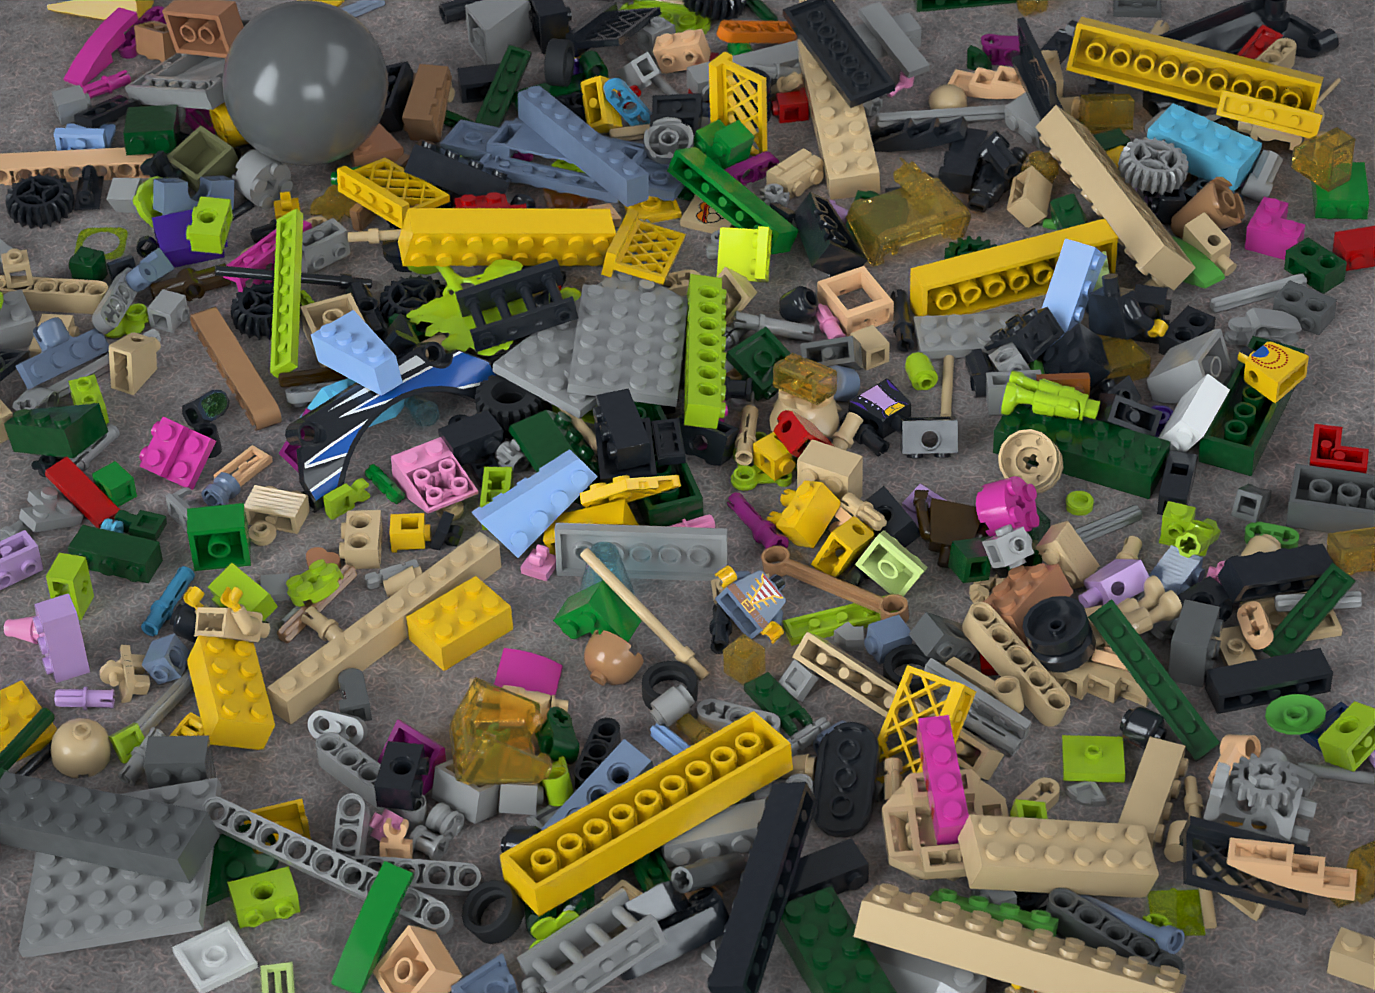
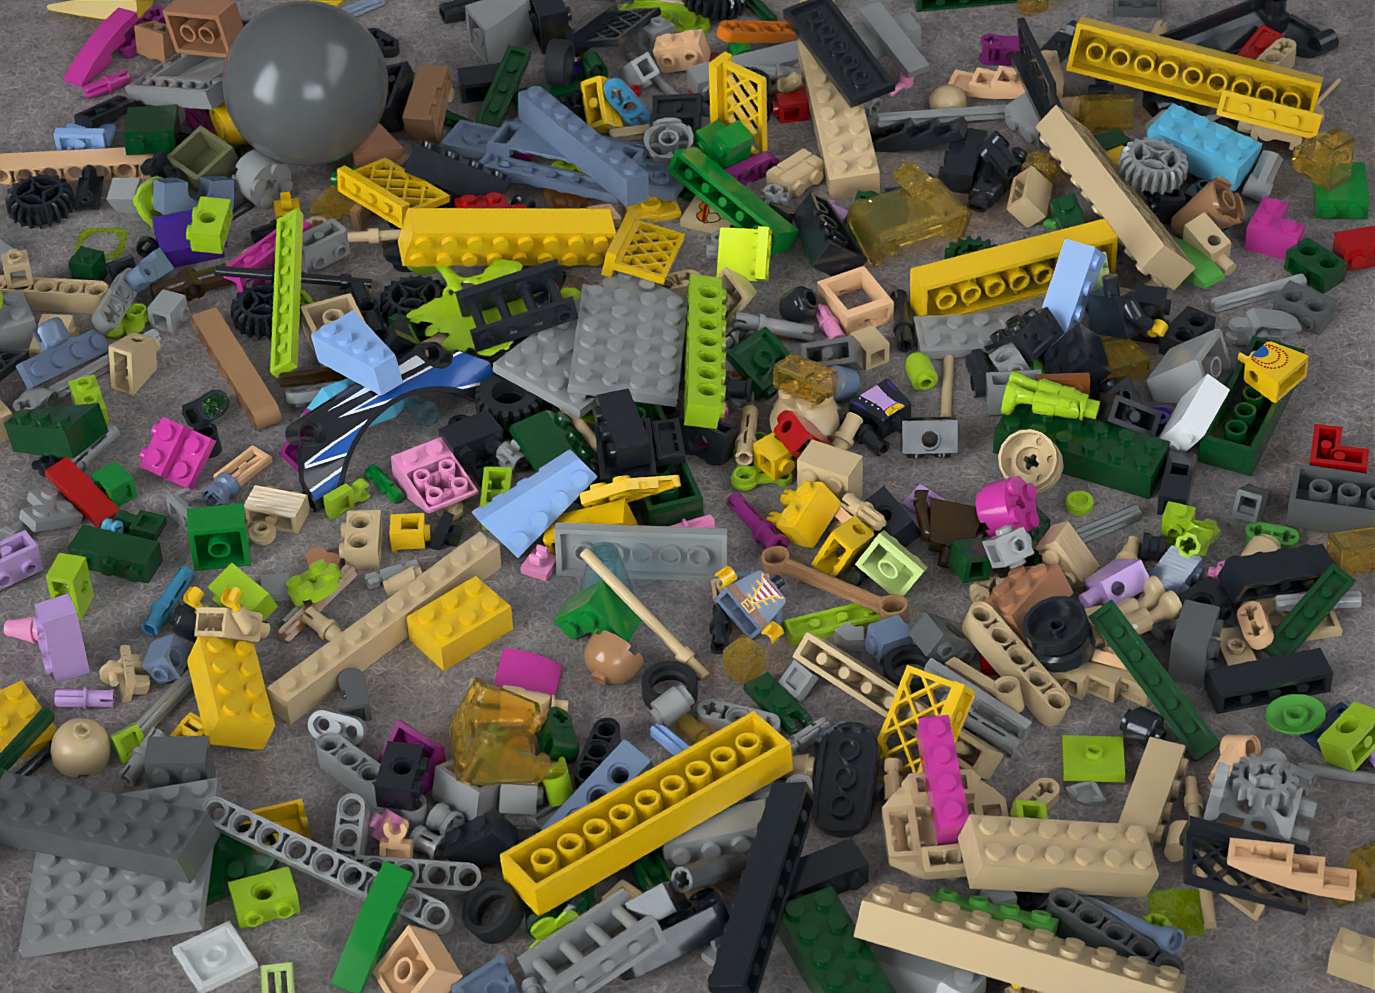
(70, 102): light grey brick -> none
(388, 44): none -> black beam
(481, 840): none -> black brick
(977, 58): dark green tile -> none
(1153, 547): none -> black wheel

